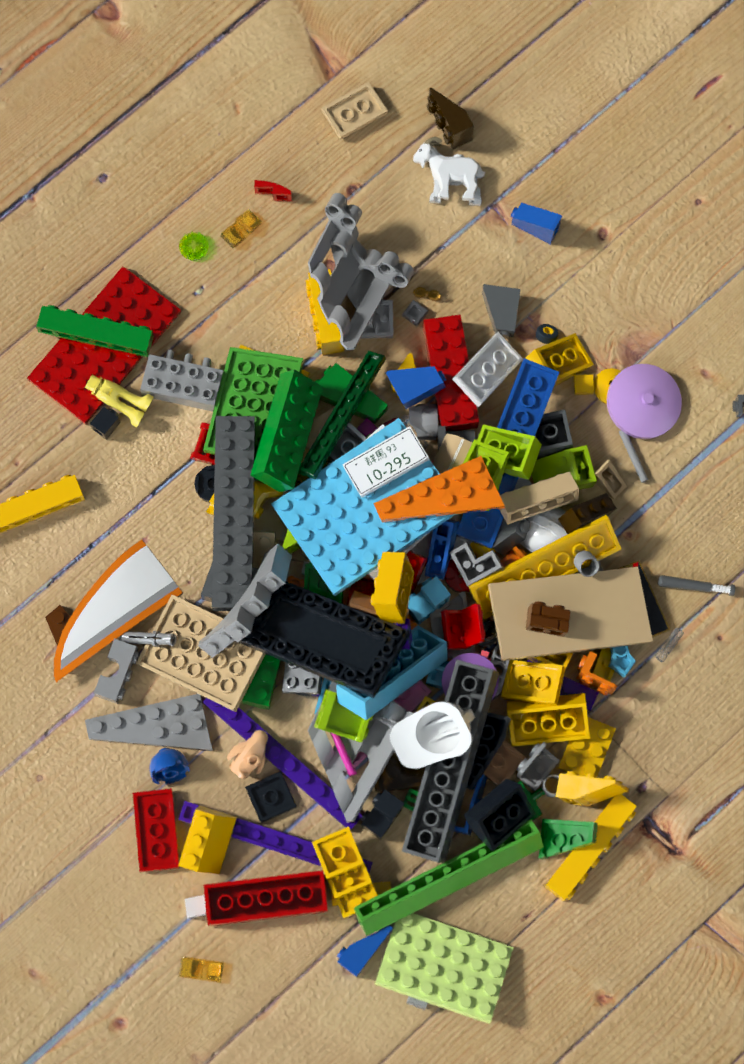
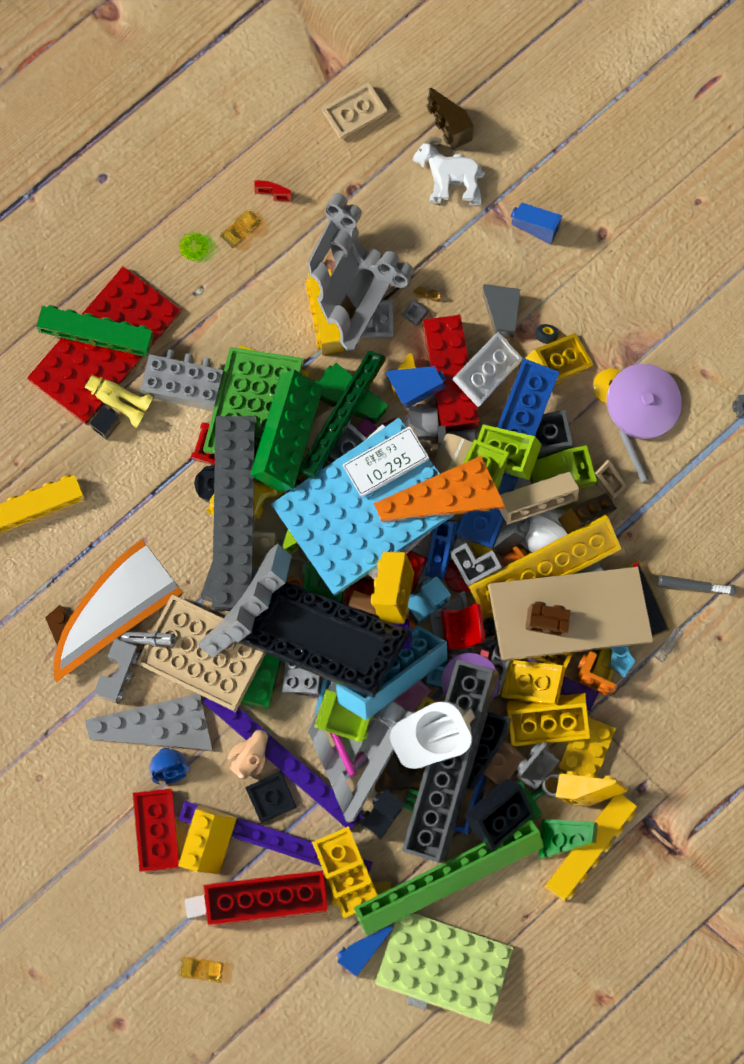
(583, 385): yellow tile -> none
(589, 571): light grey piece -> none

